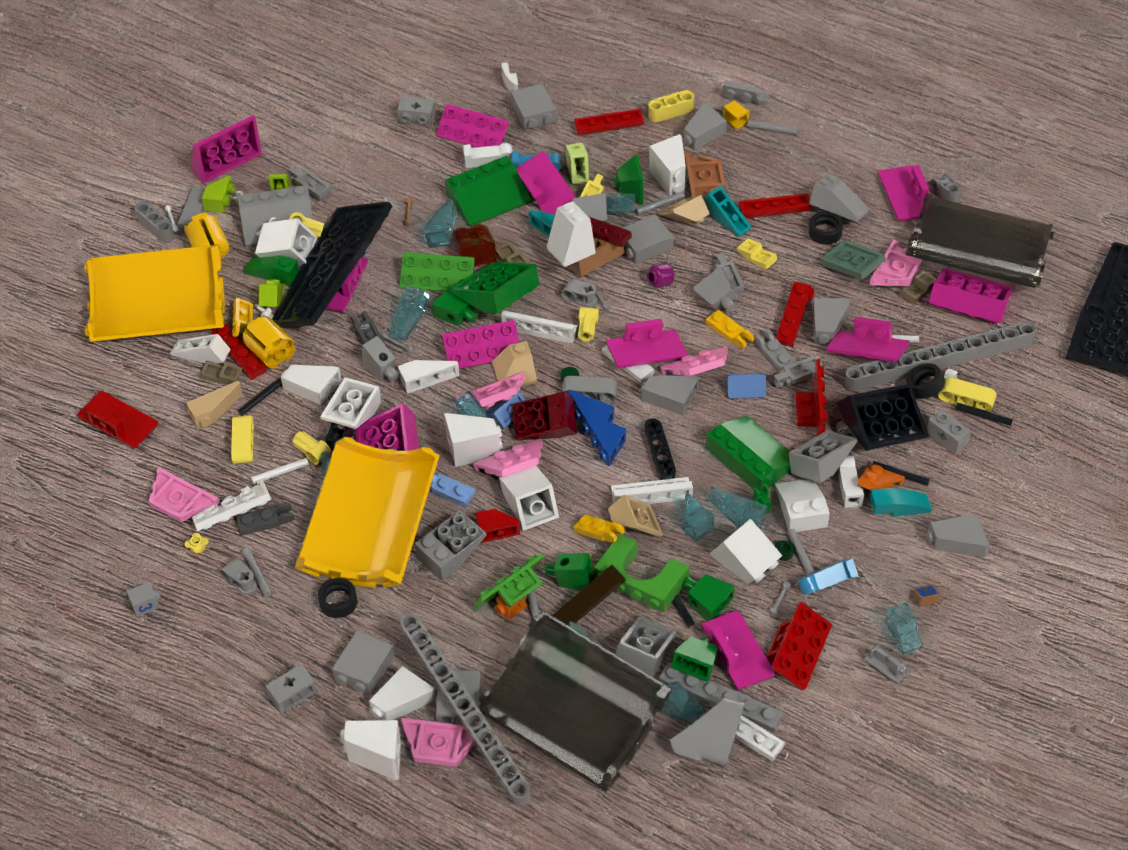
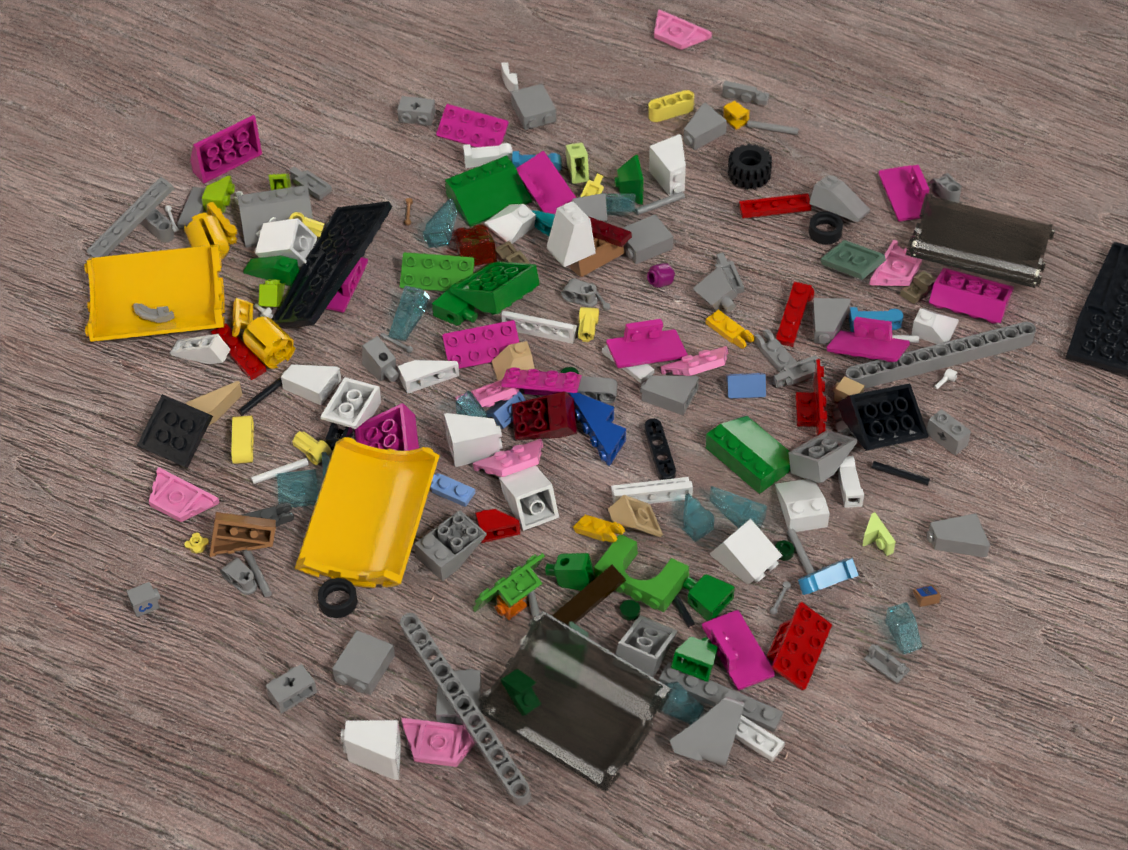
(118, 419): red bracket -> none
(131, 219): none -> light grey plate
(157, 315): none -> light grey piece
(174, 431): none -> black plate
(219, 373): dark tan slope -> none
(228, 229): none -> yellow hinge
(232, 506): white wing -> none
(240, 533): none -> medium nougat wedge
(297, 488): none -> clear light blue plate
(367, 329): dark grey hinge -> none
(401, 696): white slope -> none
(512, 222): none -> white slope
(519, 689): none -> dark green slope
(541, 383): none -> dark pink bracket
(609, 121): red plate -> none
(630, 610): none -> dark green tile
(678, 31): none -> bright pink wing
(687, 210): tan slope -> none
(703, 174): nougat wing -> none
(726, 212): teal slope -> none
(749, 166): none -> black tyre
(754, 253): light yellow slope -> none
(761, 496): green plate -> none
(846, 387): none -> tan brick
(877, 478): orange wing -> none
(878, 533): none -> yellowish green slope
(892, 315): none -> dark azure leg
(899, 502): teal slope -> none
(923, 371): black tyre -> none
(934, 326): none -> white slope
(968, 394): light yellow beam -> none
(984, 414): black bar -> none

